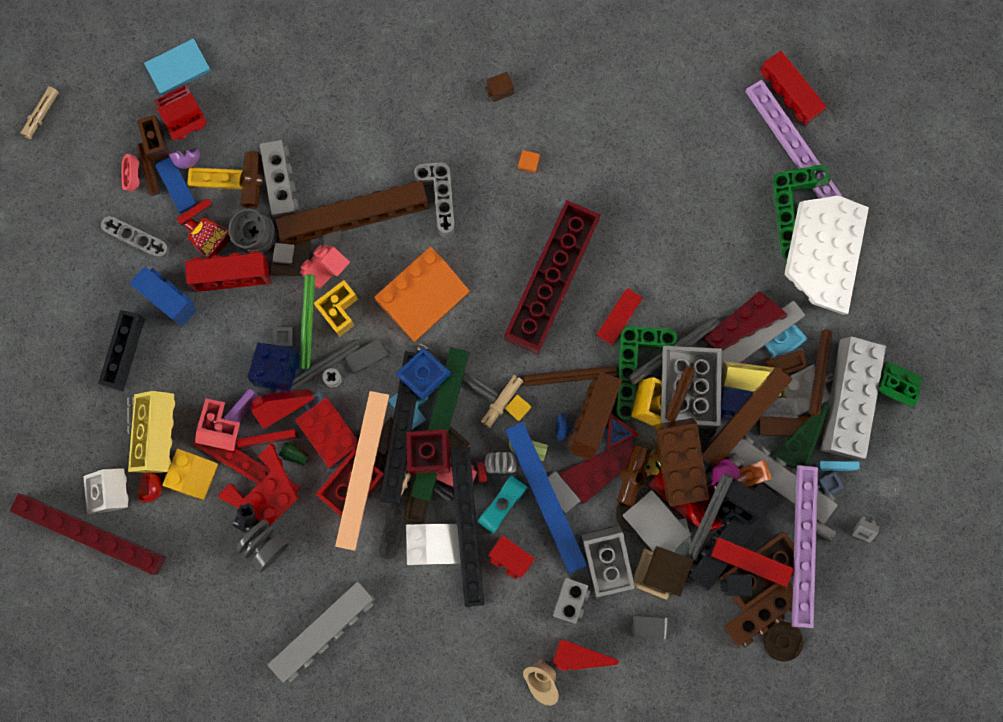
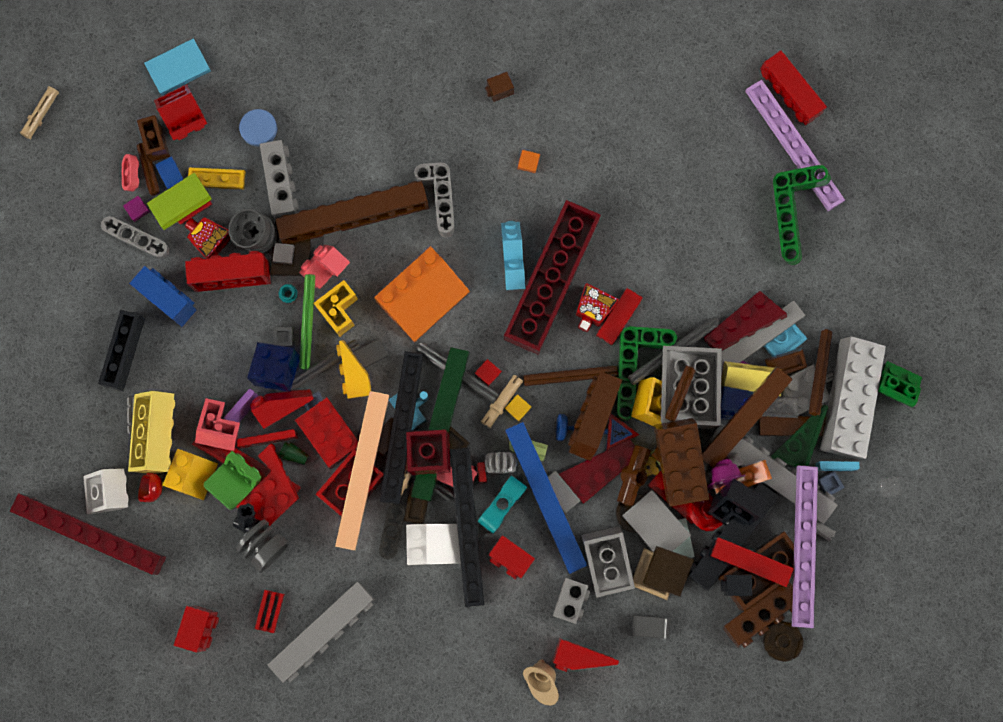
(136, 208): none -> magenta tile
(179, 201): none -> lime tile
(186, 160): medium lavender hair -> none
(196, 629): none -> red brick
(232, 481): none -> bright green bracket
(251, 180): reddish brown piece -> none
(258, 127): none -> medium blue tile
(262, 608): none -> red tile
(288, 287): none -> teal plate
(330, 383): light grey bush -> none
(356, 377): none -> yellow slope
(423, 374): blue tile -> none
(488, 372): none -> red tile
(513, 255): none -> medium azure arch
(594, 307): none -> torso
(709, 516): dark grey axle -> none
(827, 250): white plate -> none
(865, 530): light grey tile -> none

